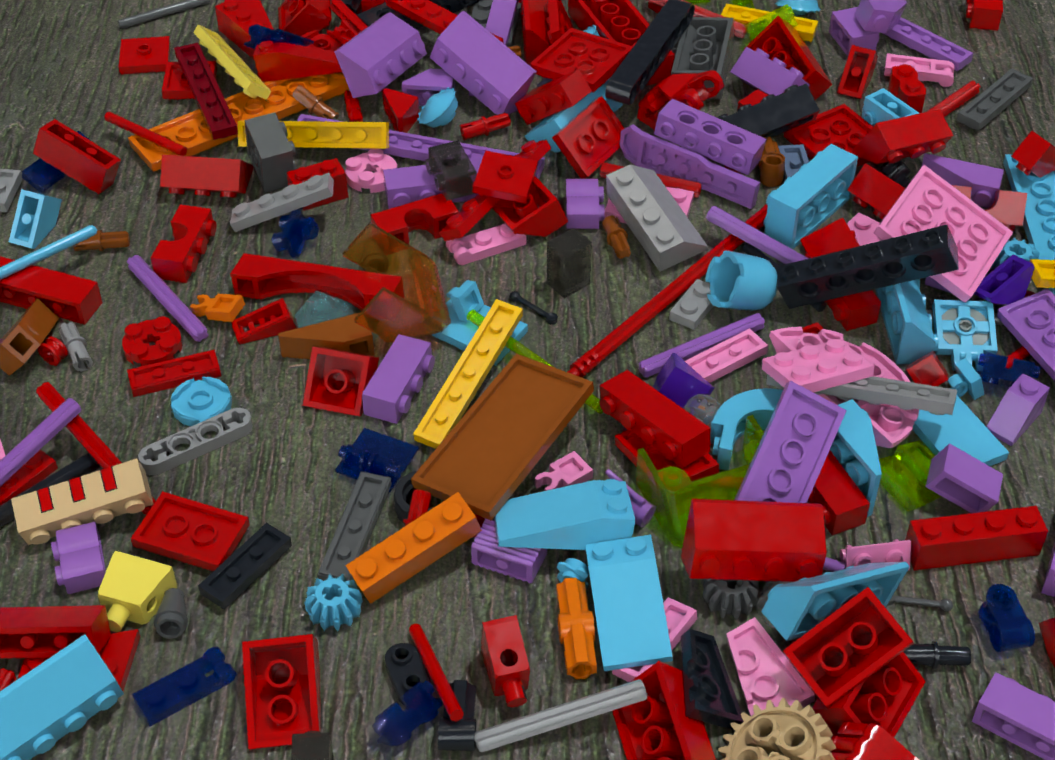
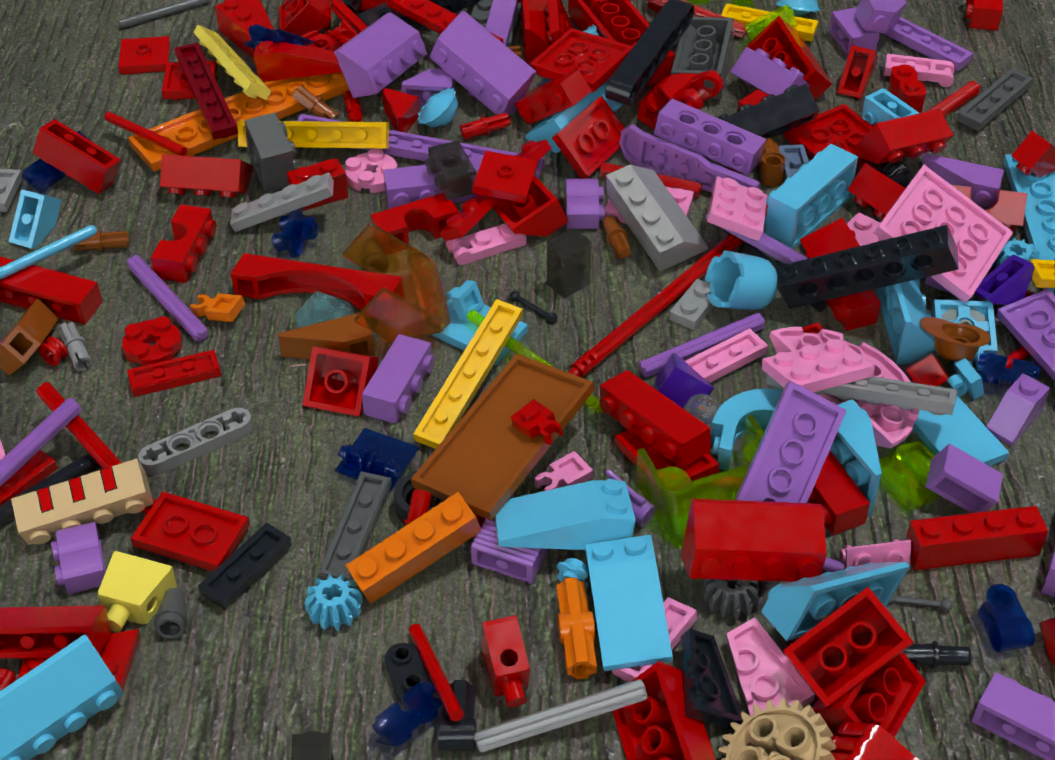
(184, 686): clear blue plate -> none
(200, 400): medium azure tile -> none
(272, 318): red slope -> none
(281, 689): red slope -> none
(536, 420): none -> red plate
(737, 208): none -> bright pink plate
(955, 340): none -> dark orange piece

